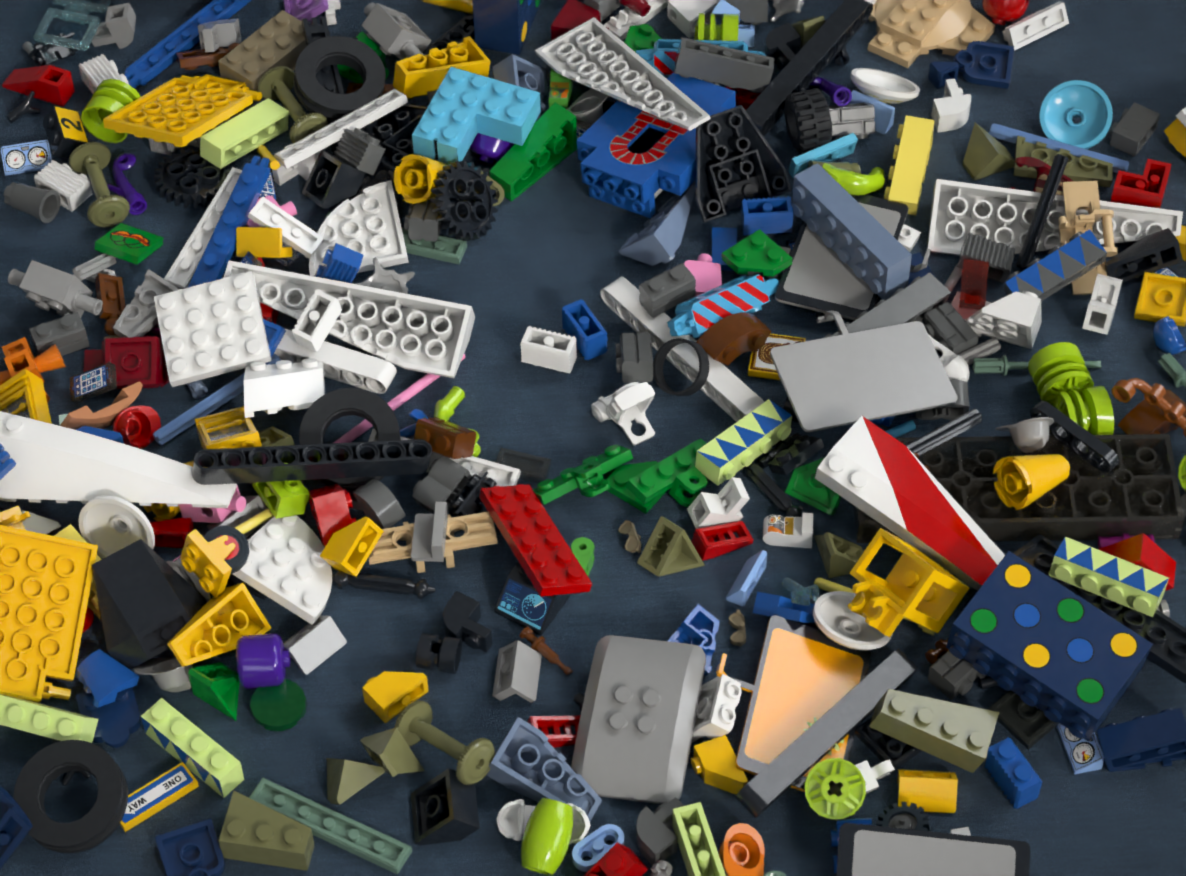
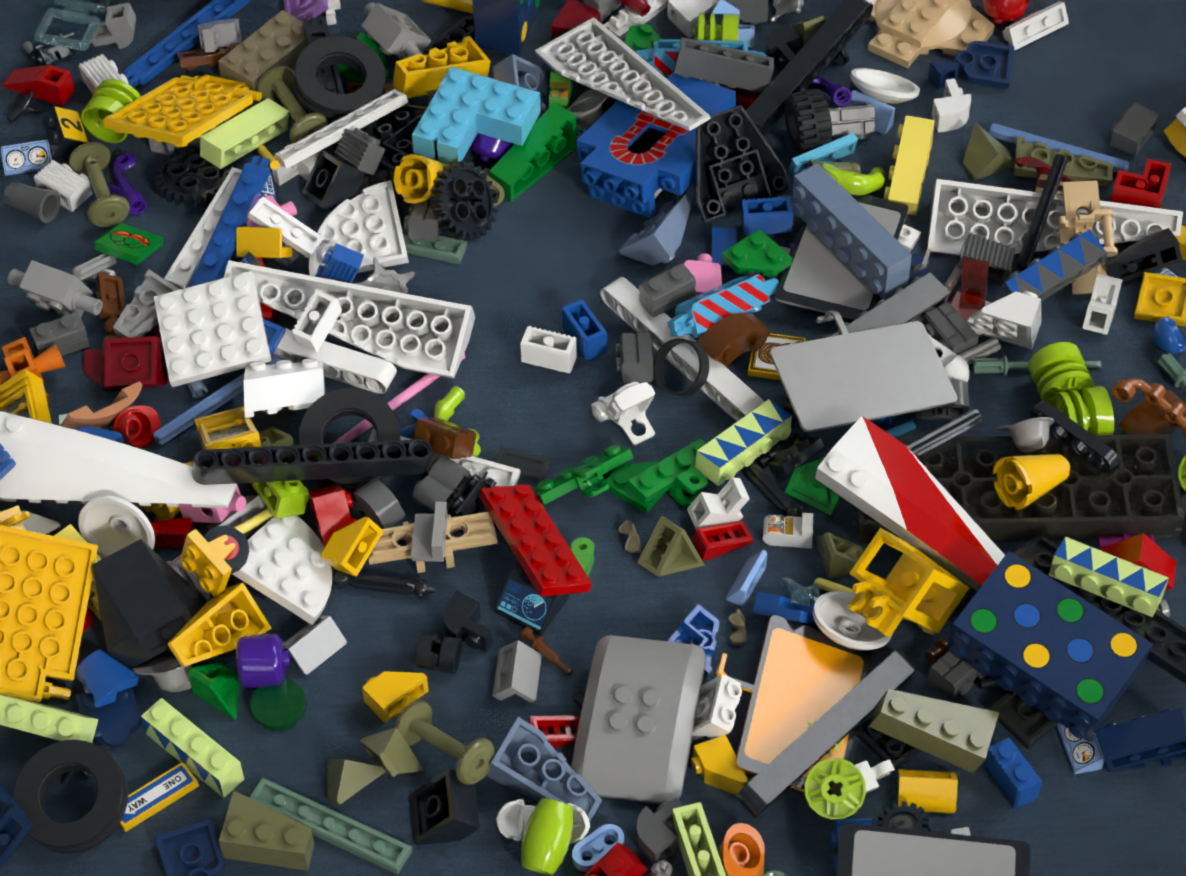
(93, 382): tile -> none
(1073, 100): medium azure dish -> none

